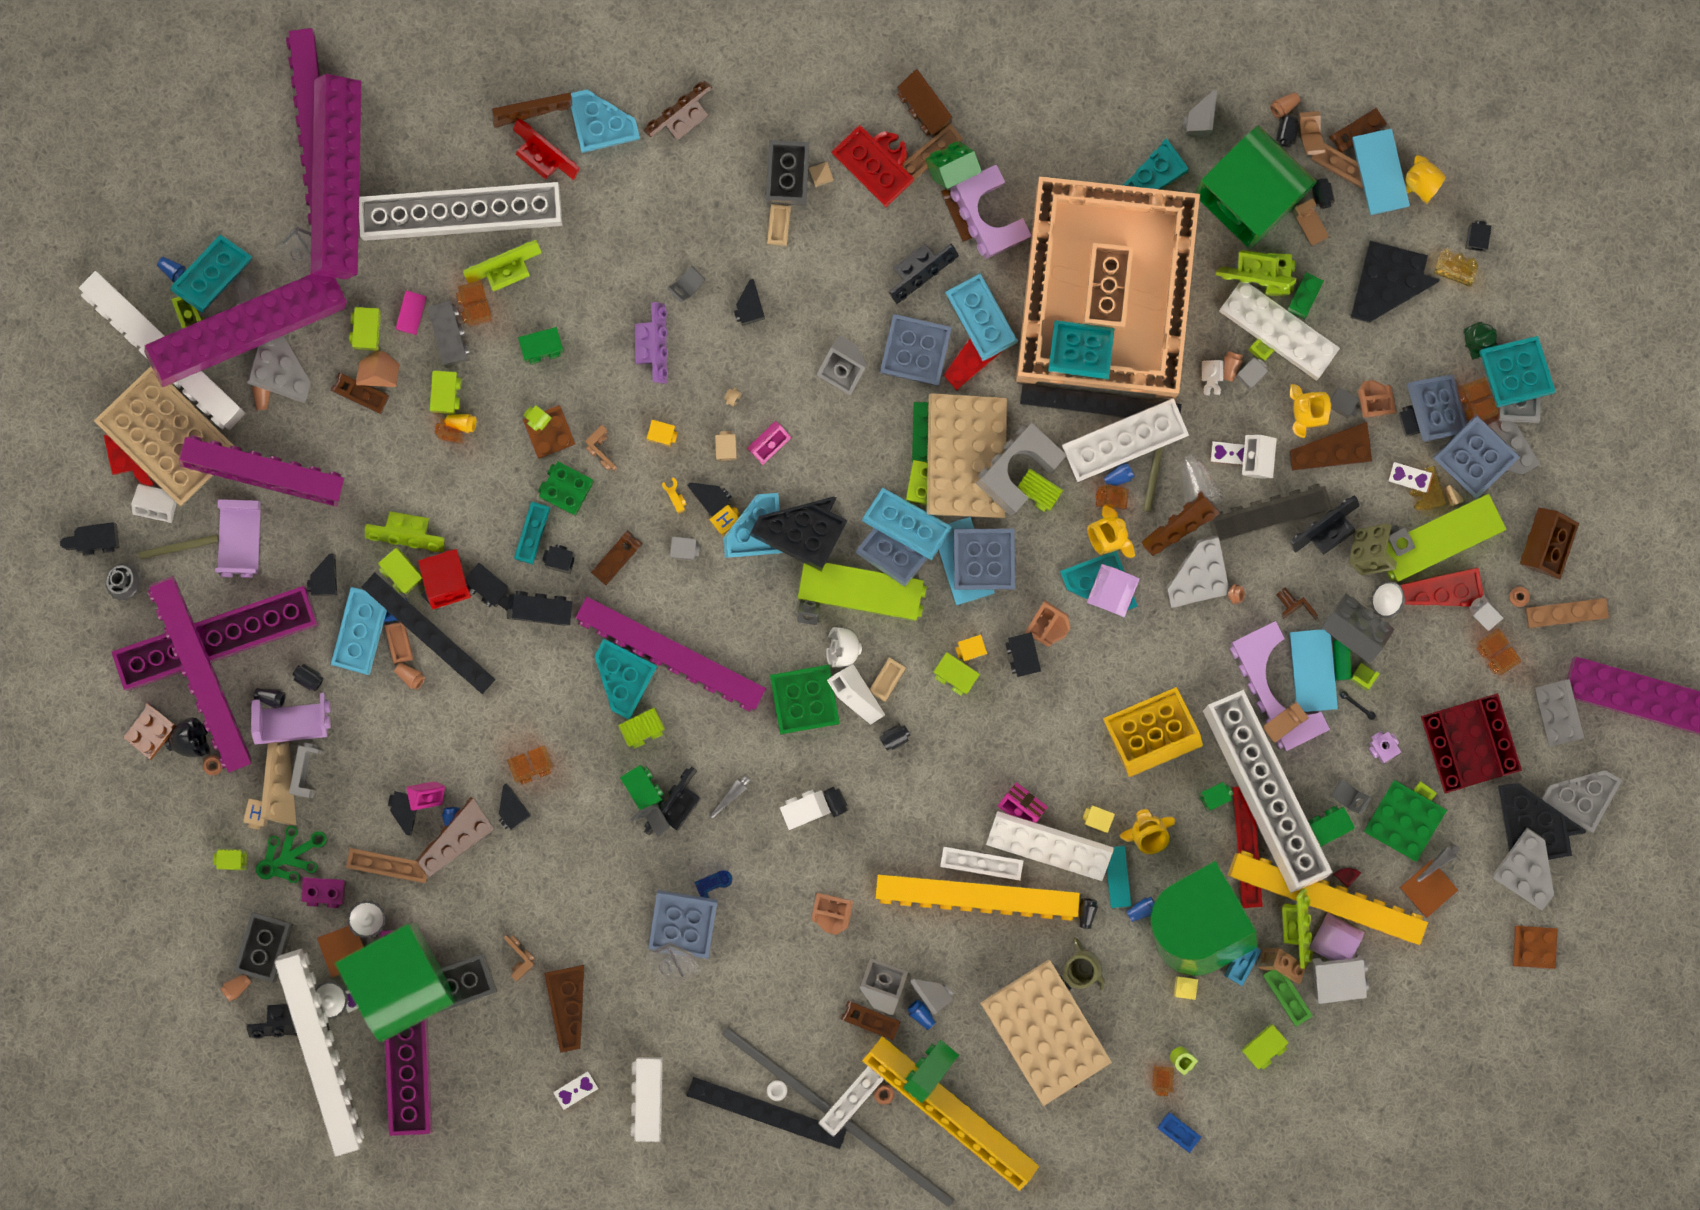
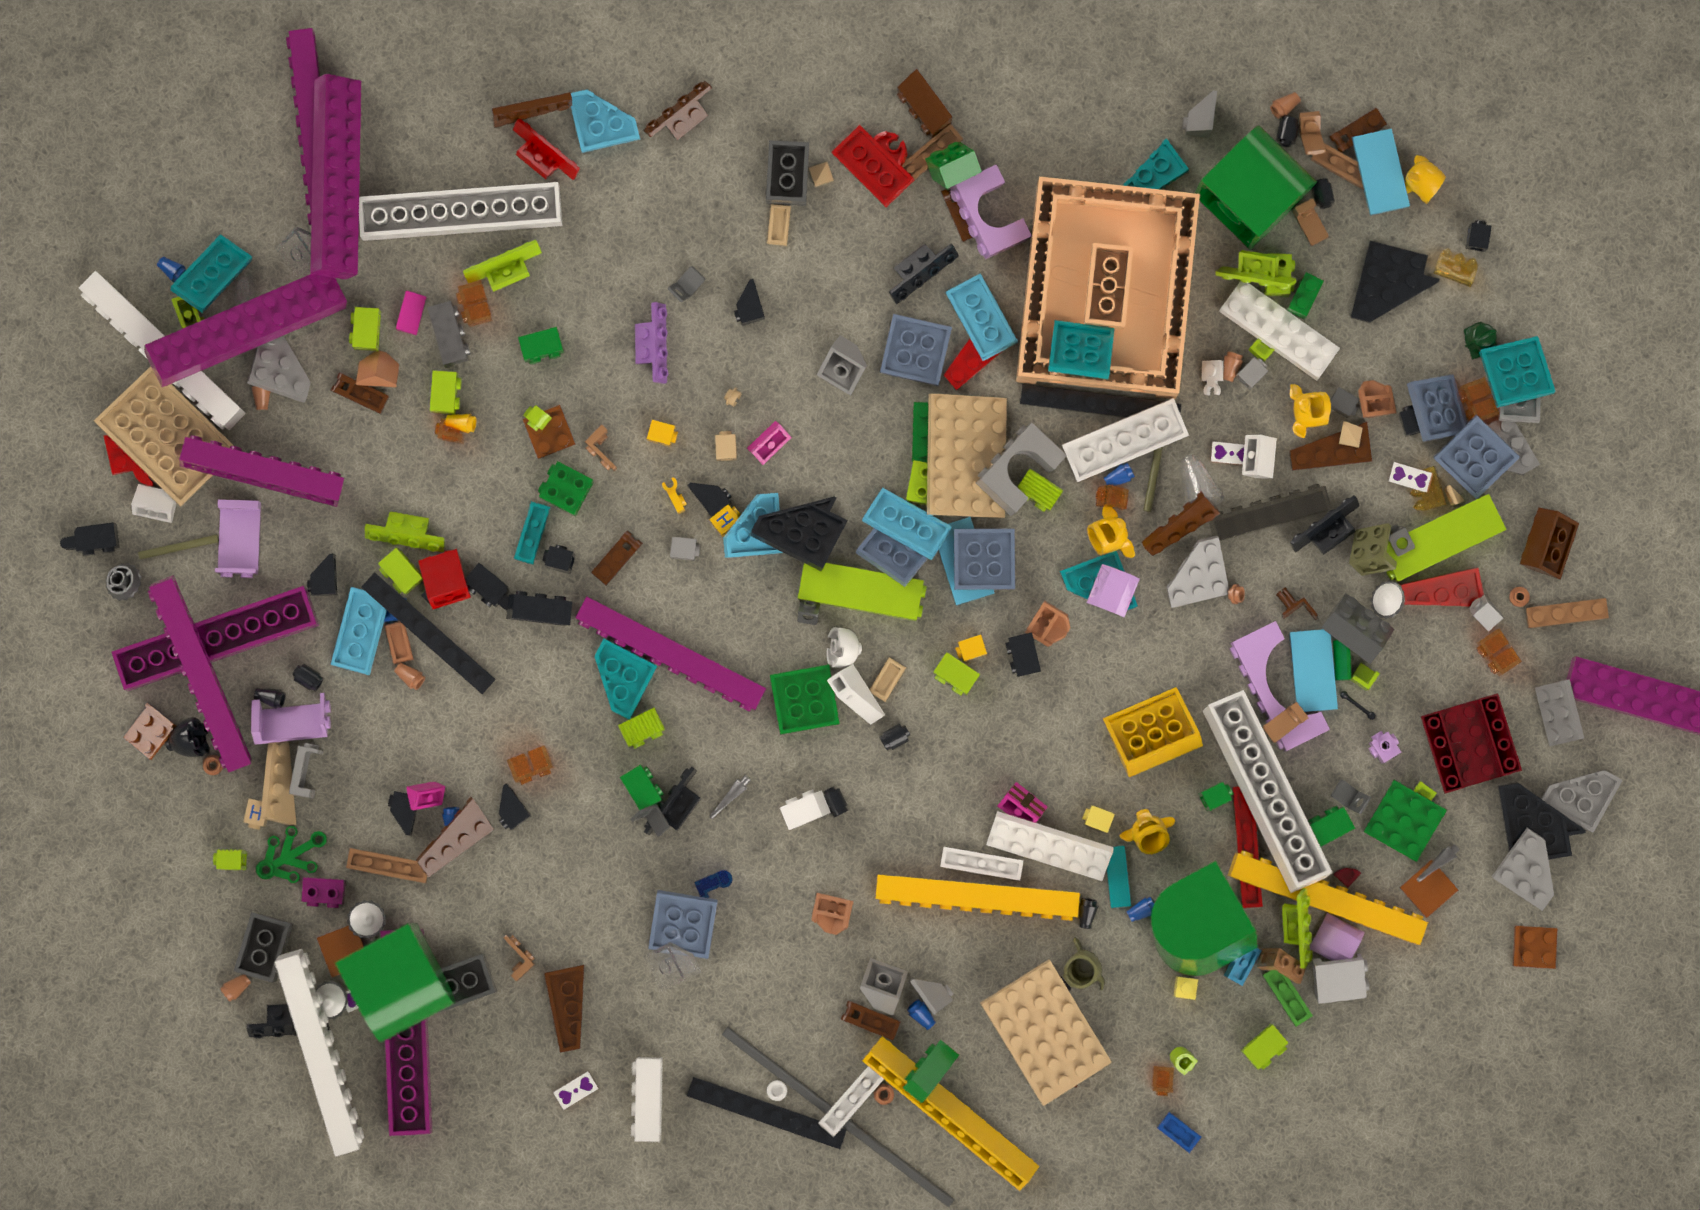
(1350, 434): none -> tan slope

